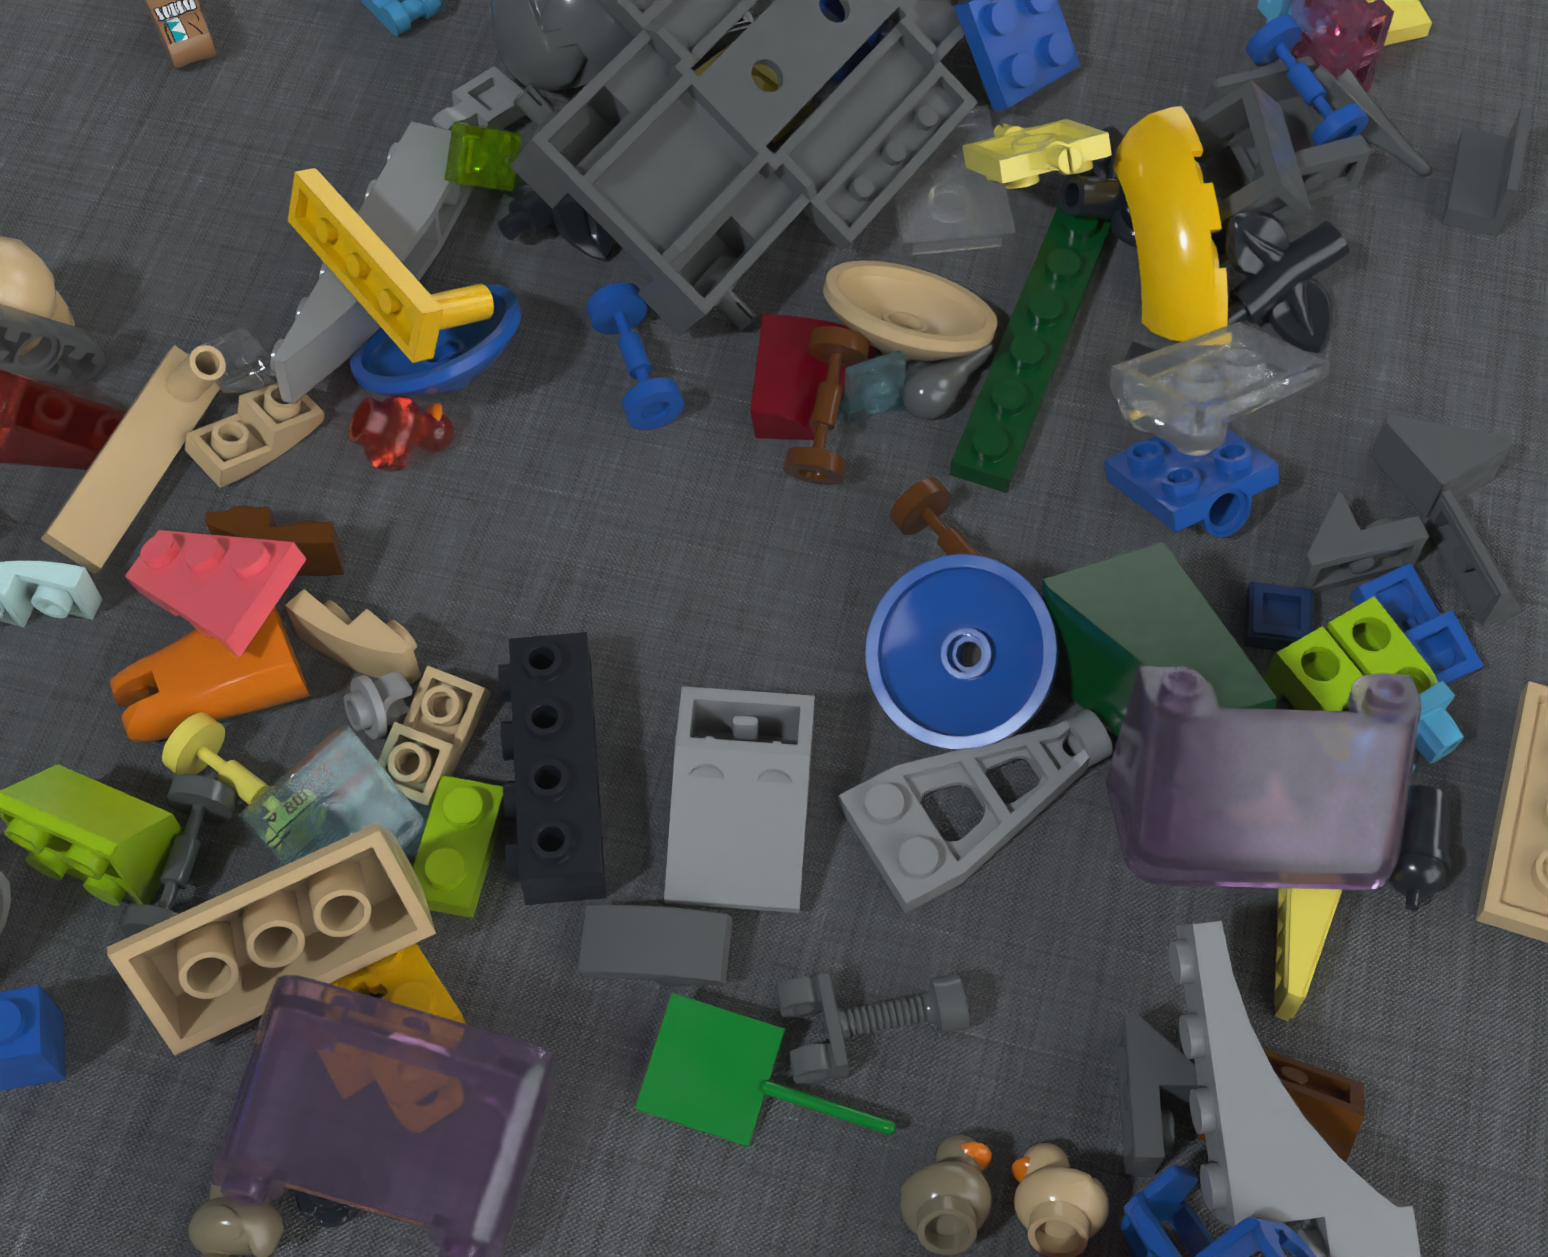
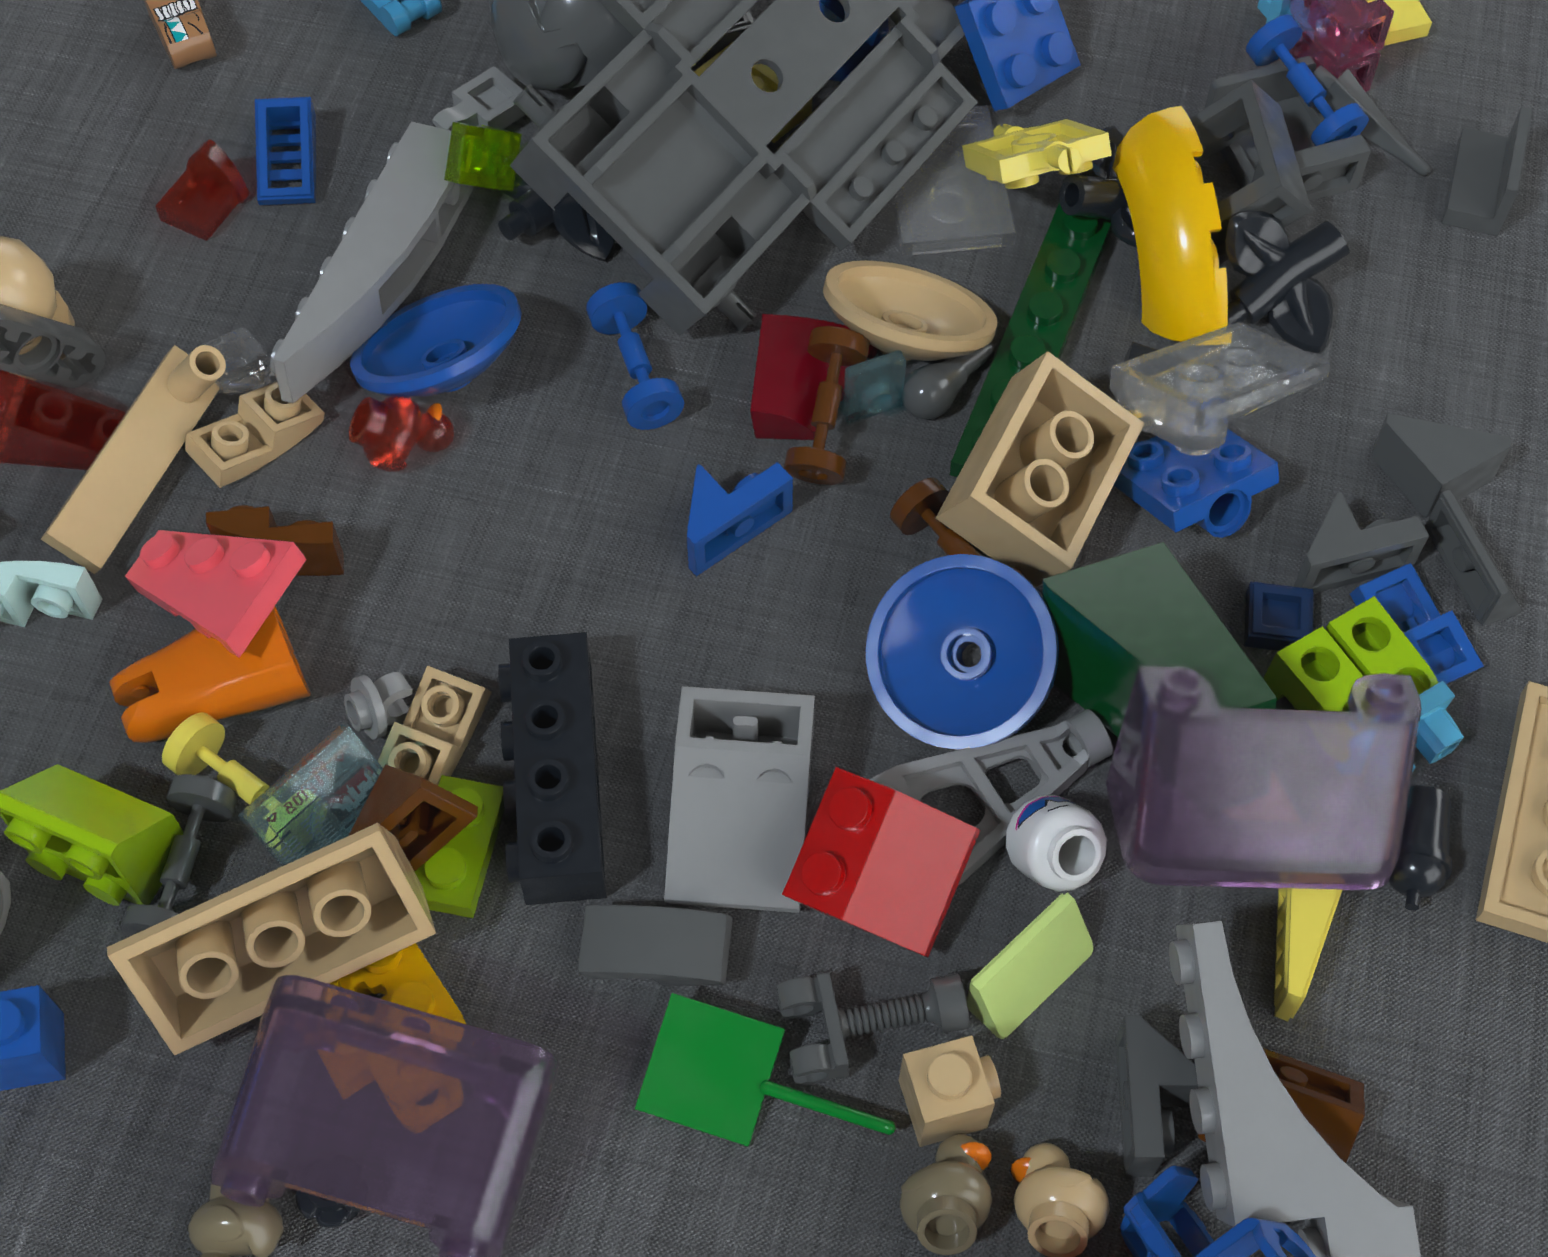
(203, 193): none -> clear red tile
(285, 114): none -> blue slope
(358, 644): tan slope -> none
(375, 274): yellow piece -> none
(415, 812): none -> reddish brown slope
(727, 521): none -> blue slope
(881, 861): none -> slope
(948, 1090): none -> tan brick
(1030, 967): none -> yellowish green slope
(1041, 470): none -> tan brick
(1056, 842): none -> white head

